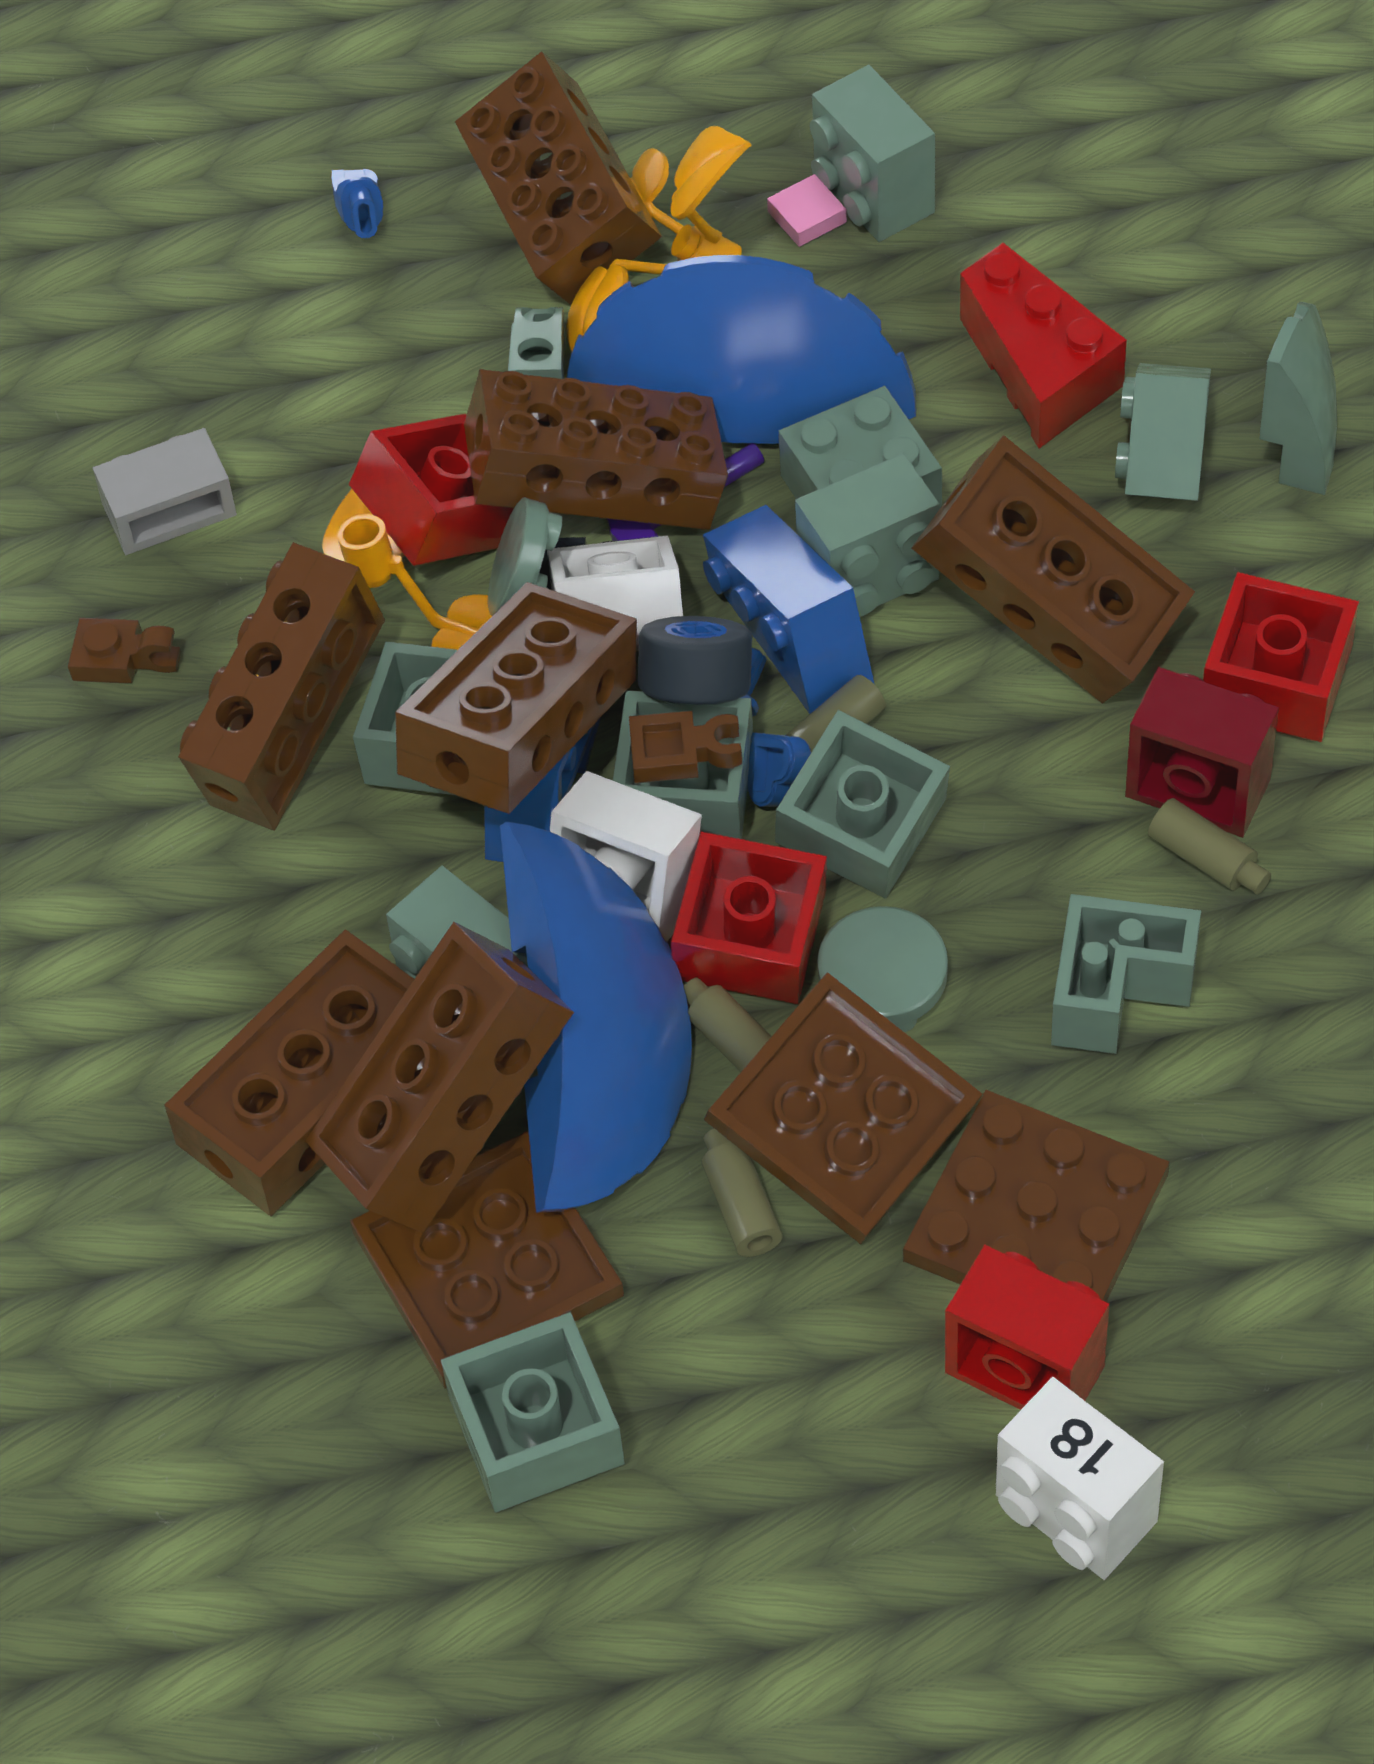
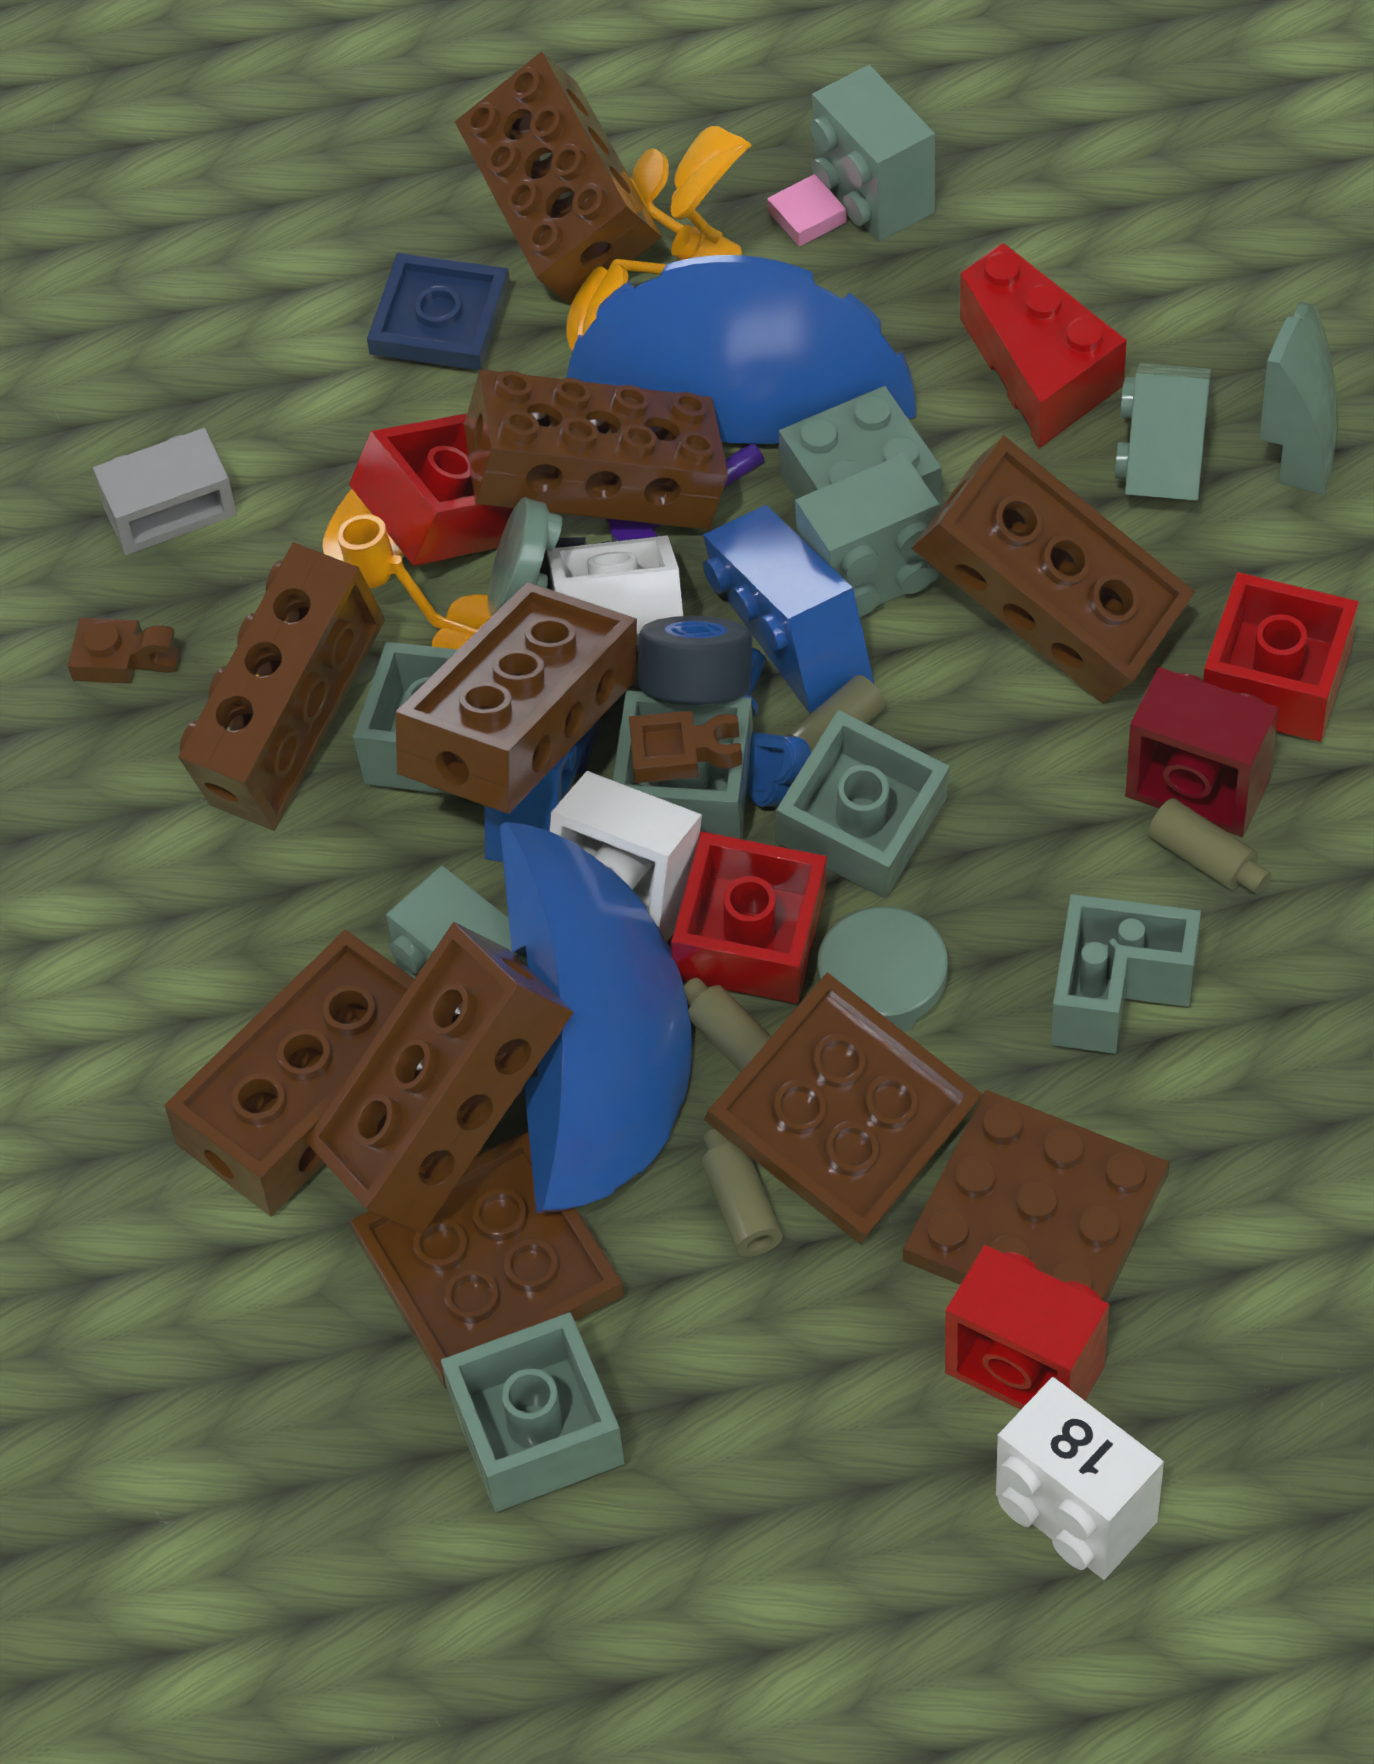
(358, 200): blue piece -> none
(438, 311): none -> dark blue plate
(538, 342): sand green leg -> none

